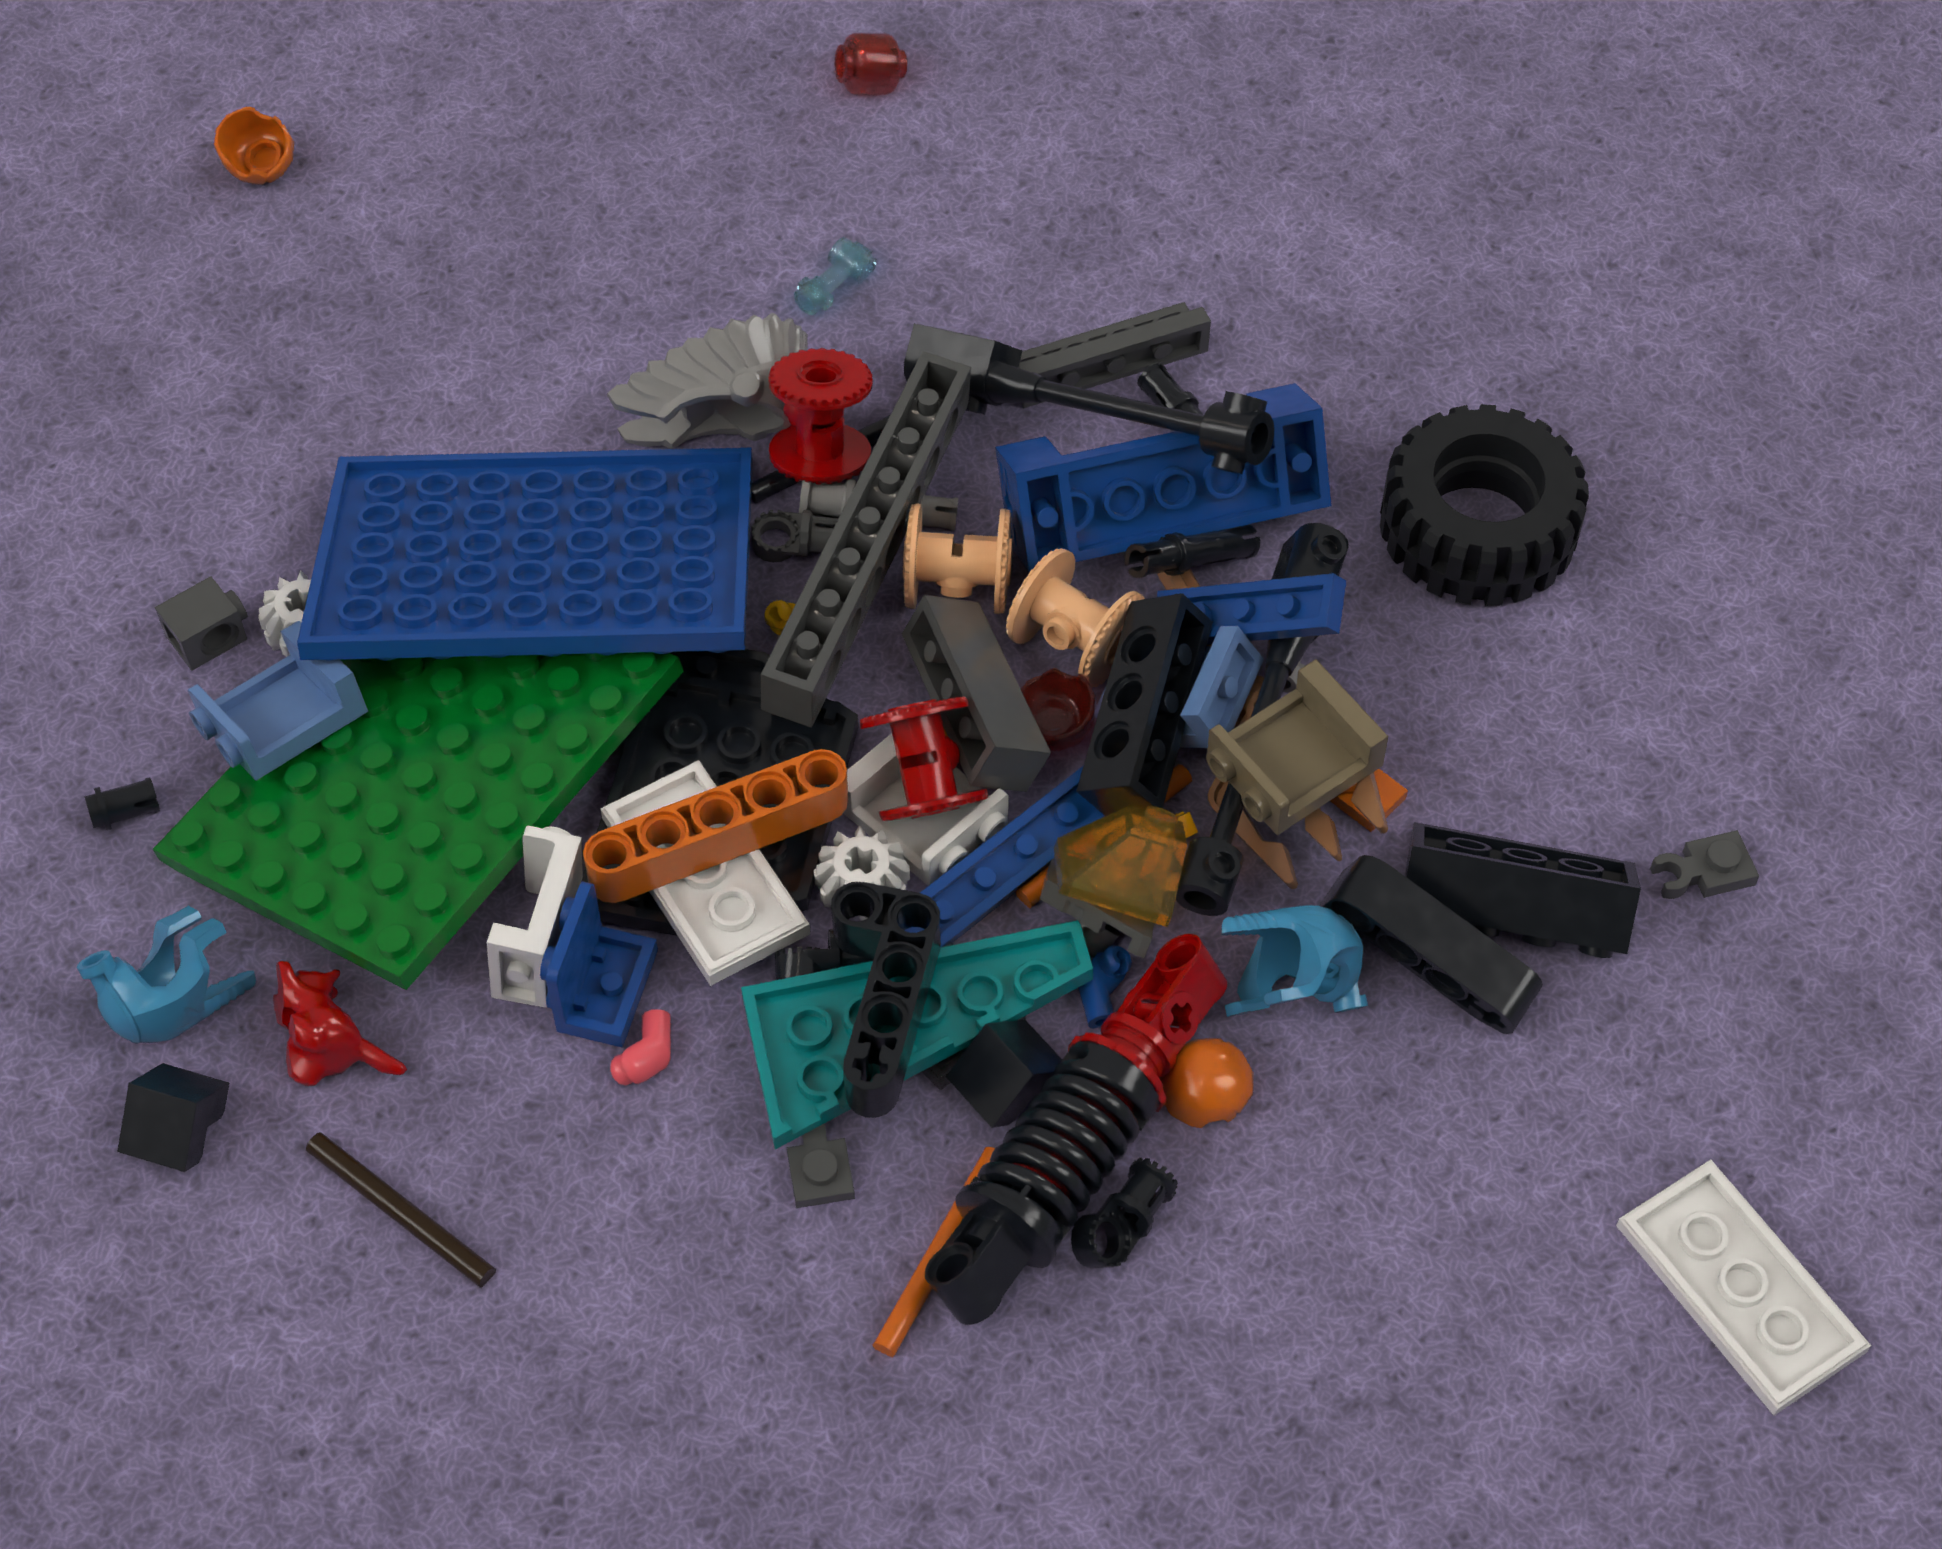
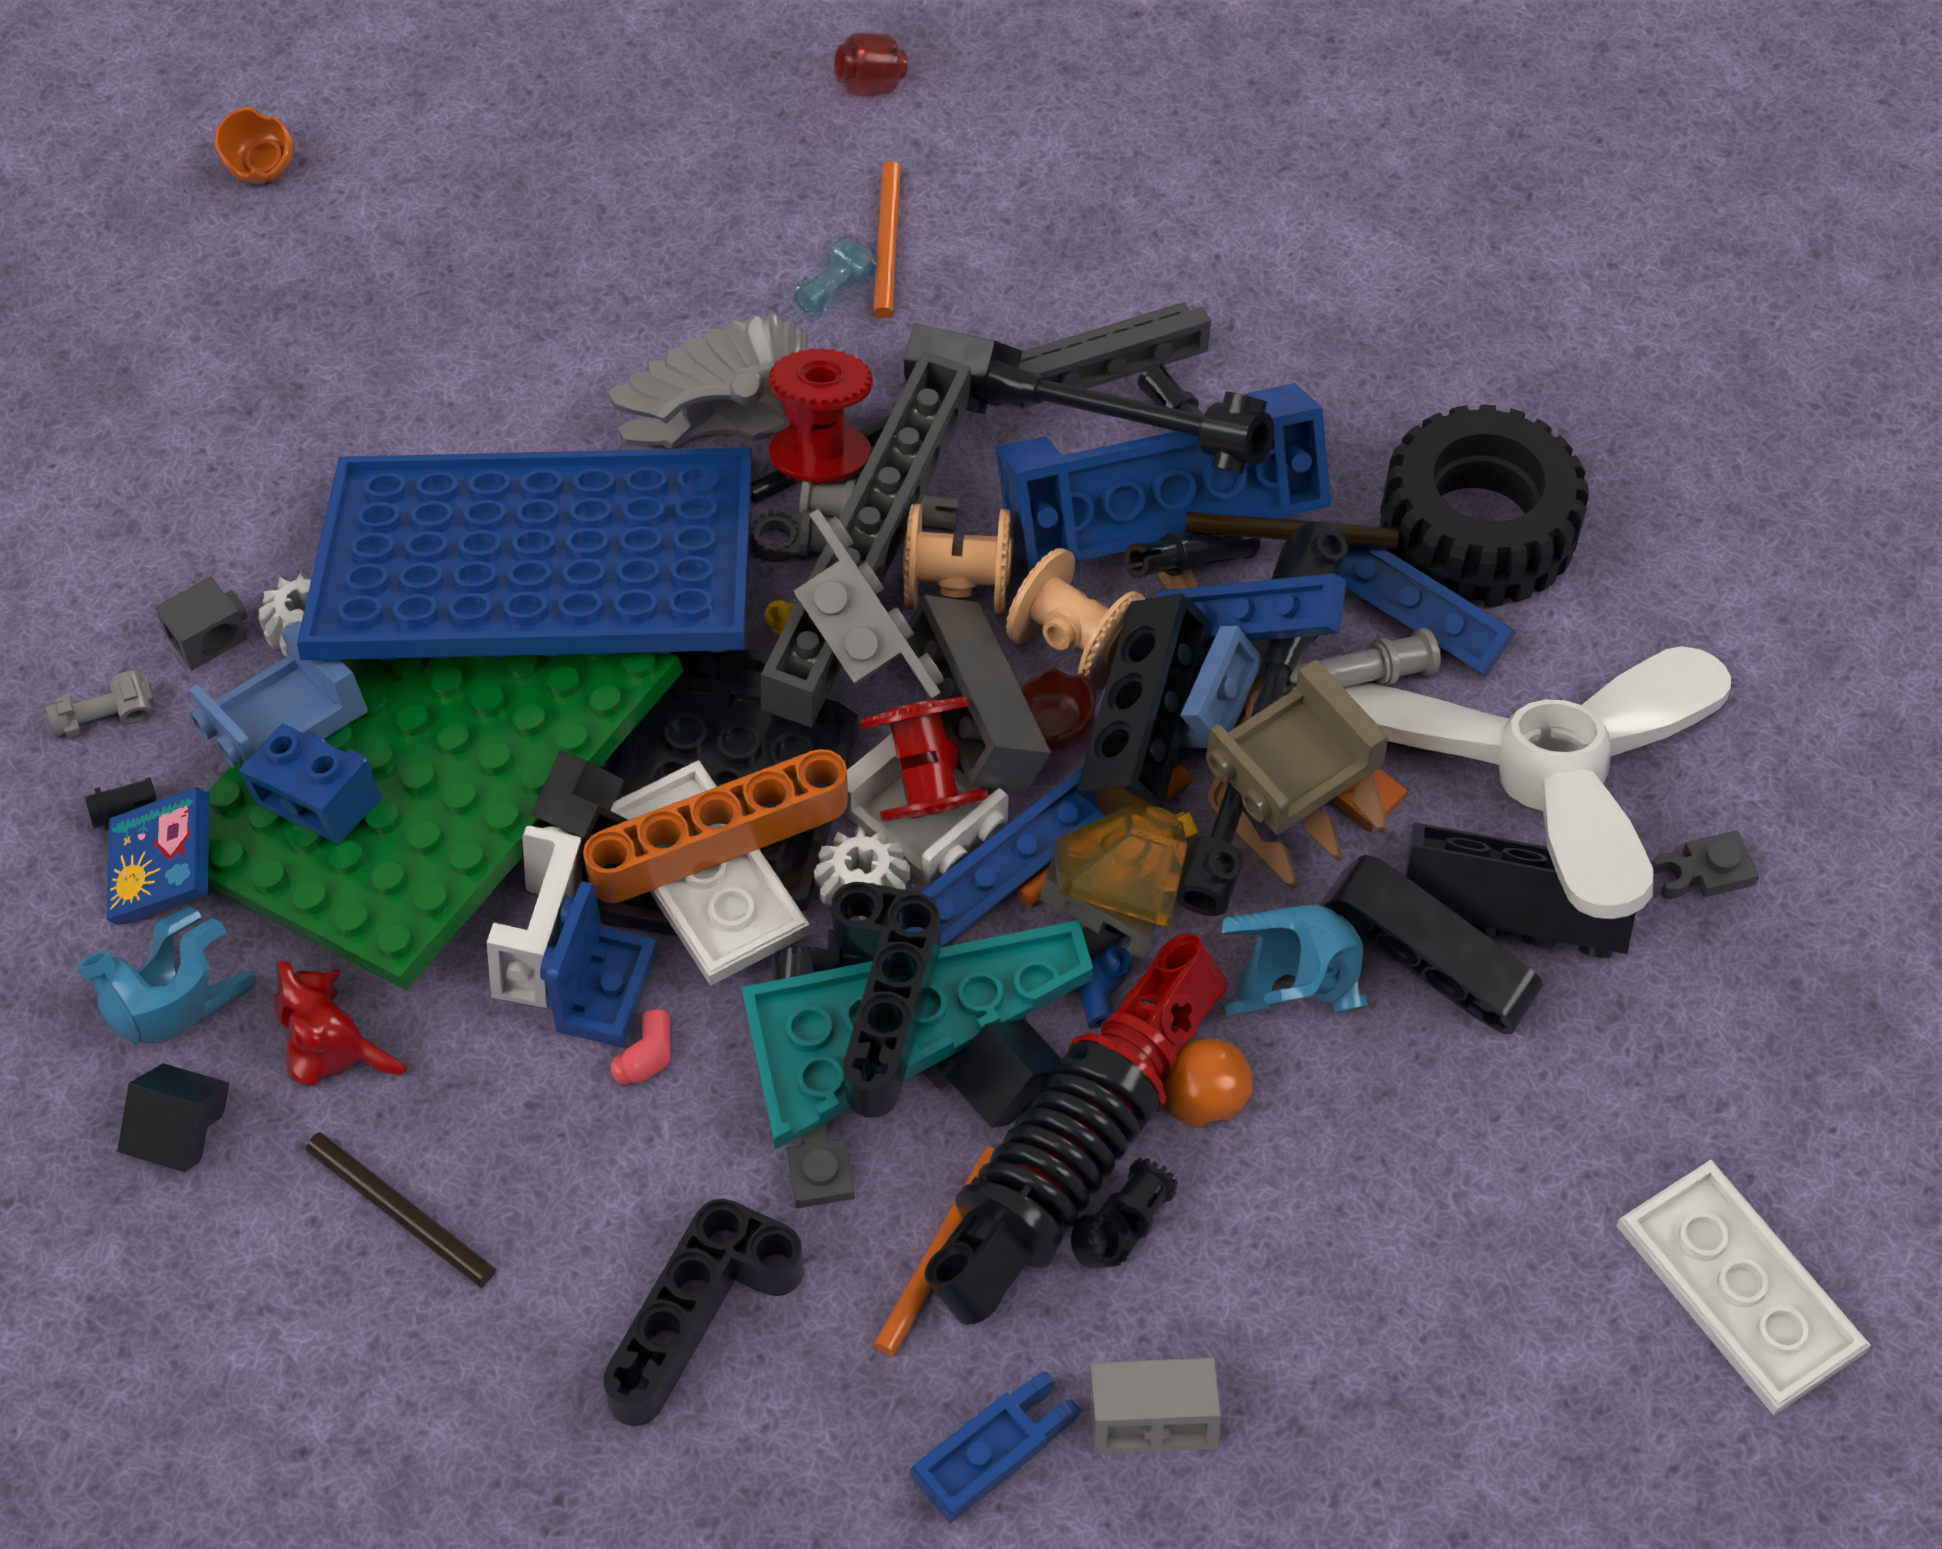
(128, 698): none -> light grey bar
(158, 856): none -> blue tile
(311, 782): none -> blue brick
(578, 797): none -> black piece
(692, 1313): none -> black beam
(853, 618): none -> light grey bracket
(887, 240): none -> orange bar
(990, 1448): none -> blue hinge
(1154, 1405): none -> light grey hinge
(1284, 528): none -> dark brown bar
(1382, 661): none -> light grey pin
(1422, 602): none -> blue plate
(1559, 757): none -> white piece

